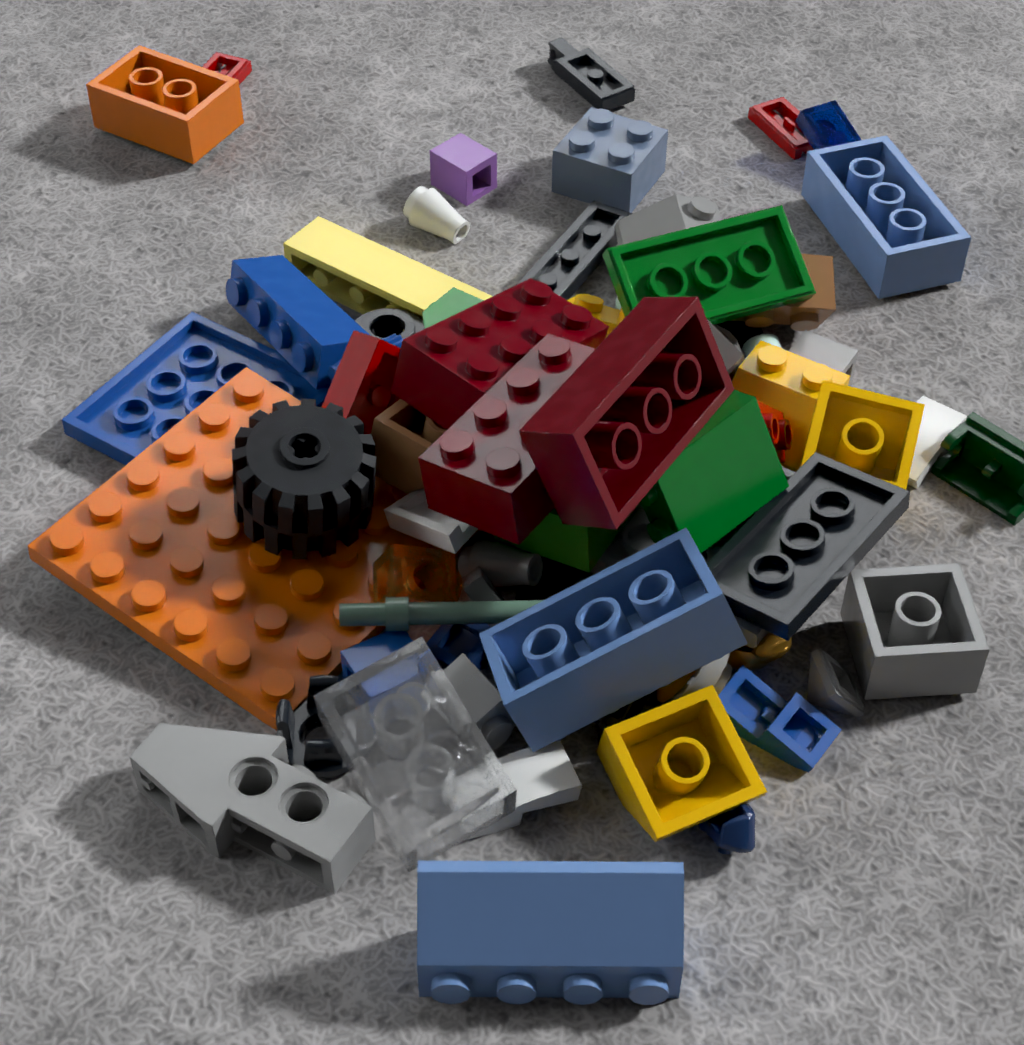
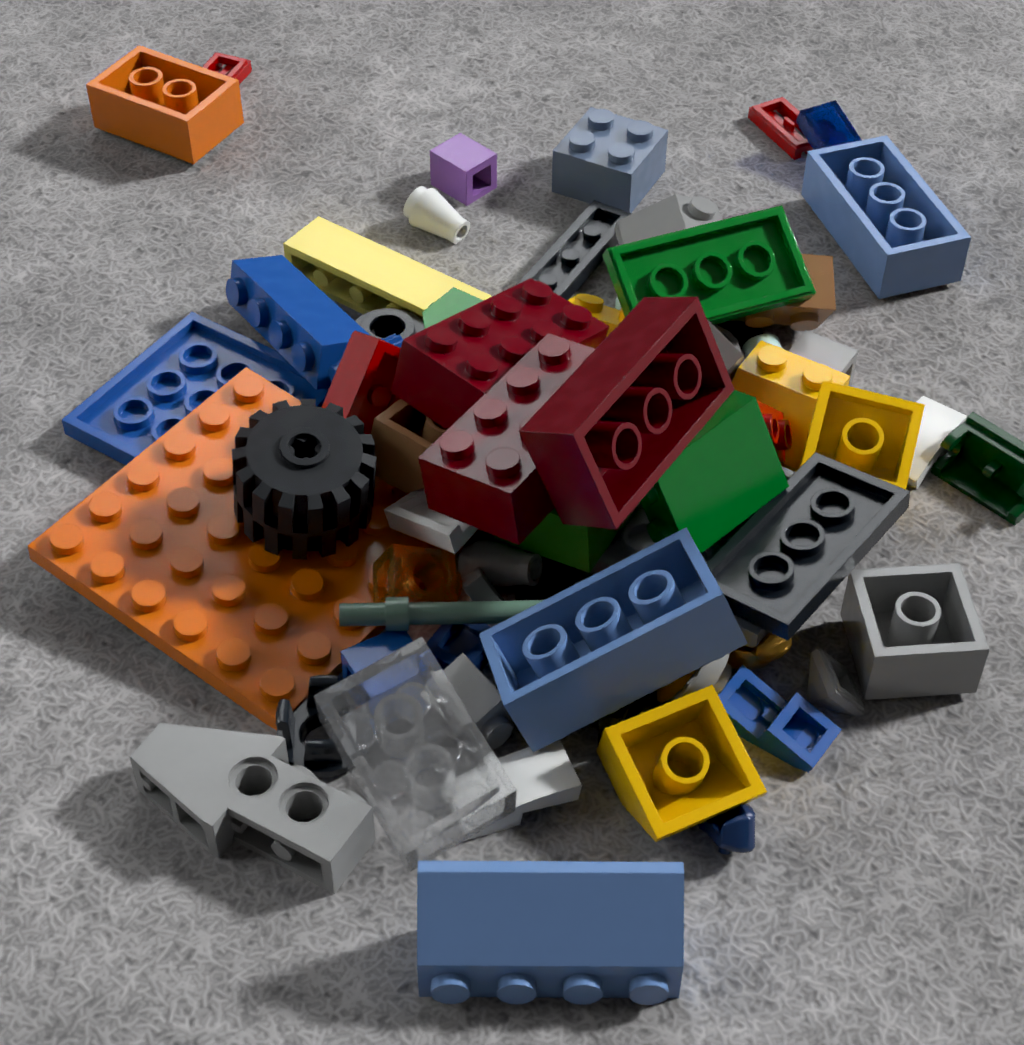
(589, 75): black hinge -> none

